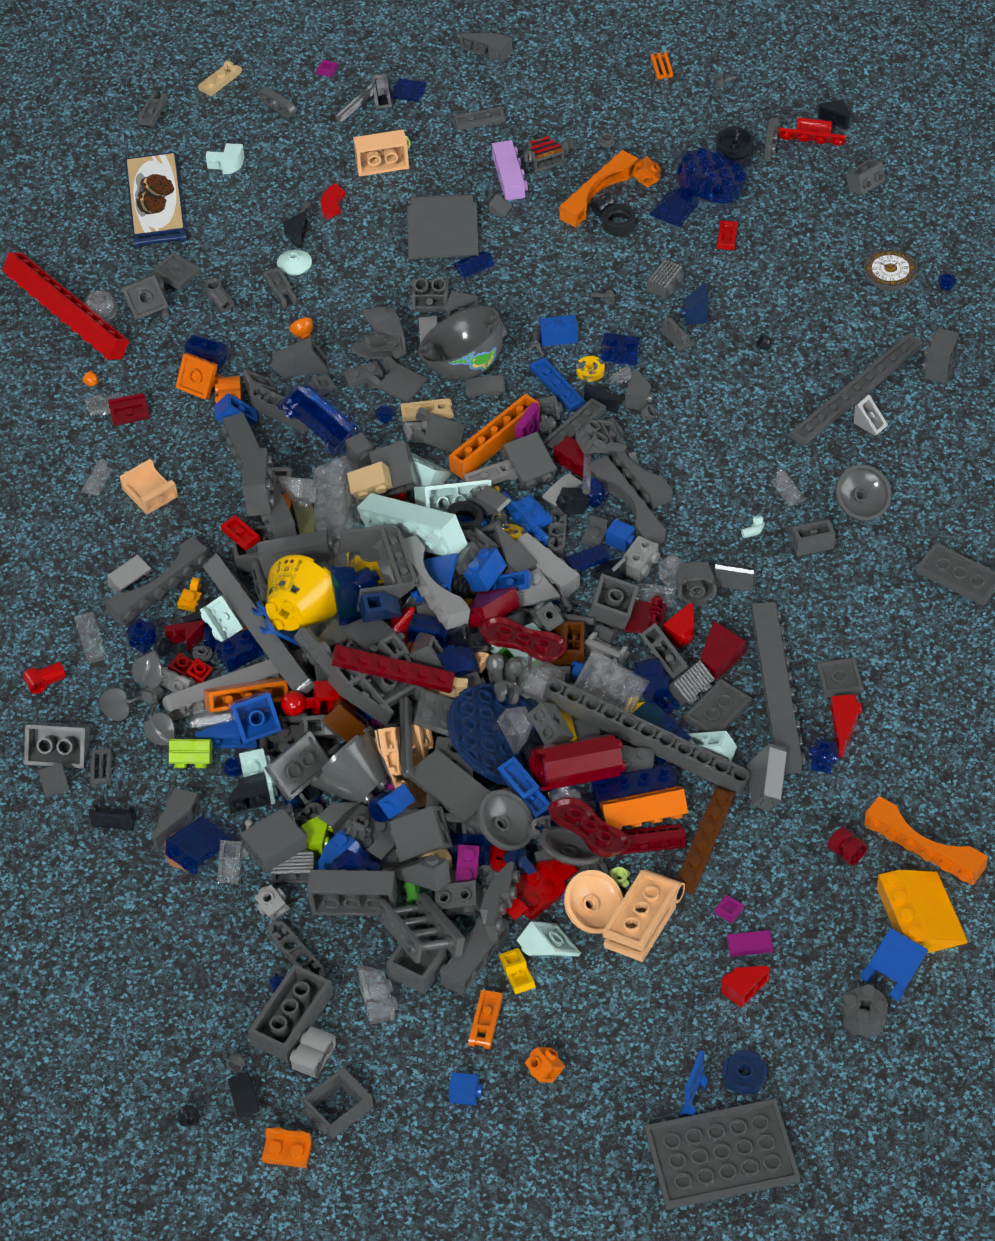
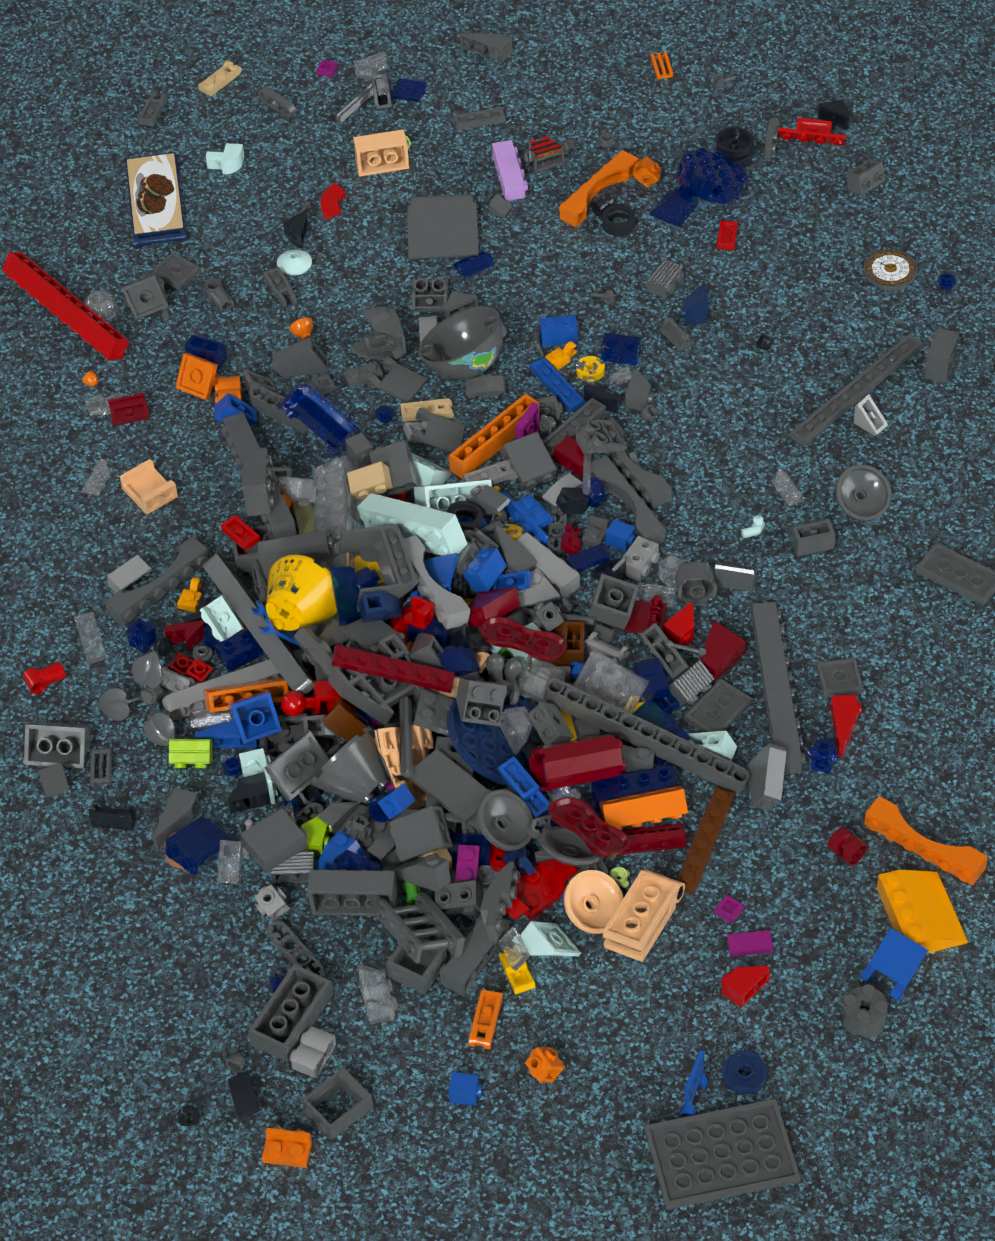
(371, 65): none -> clear slope
(421, 613): none -> red panel
(480, 701): none -> dark grey slope
(514, 949): none -> clear plate
(560, 358): none -> light orange plate
(570, 542): none -> dark red plate
(701, 652): none -> dark grey hinge

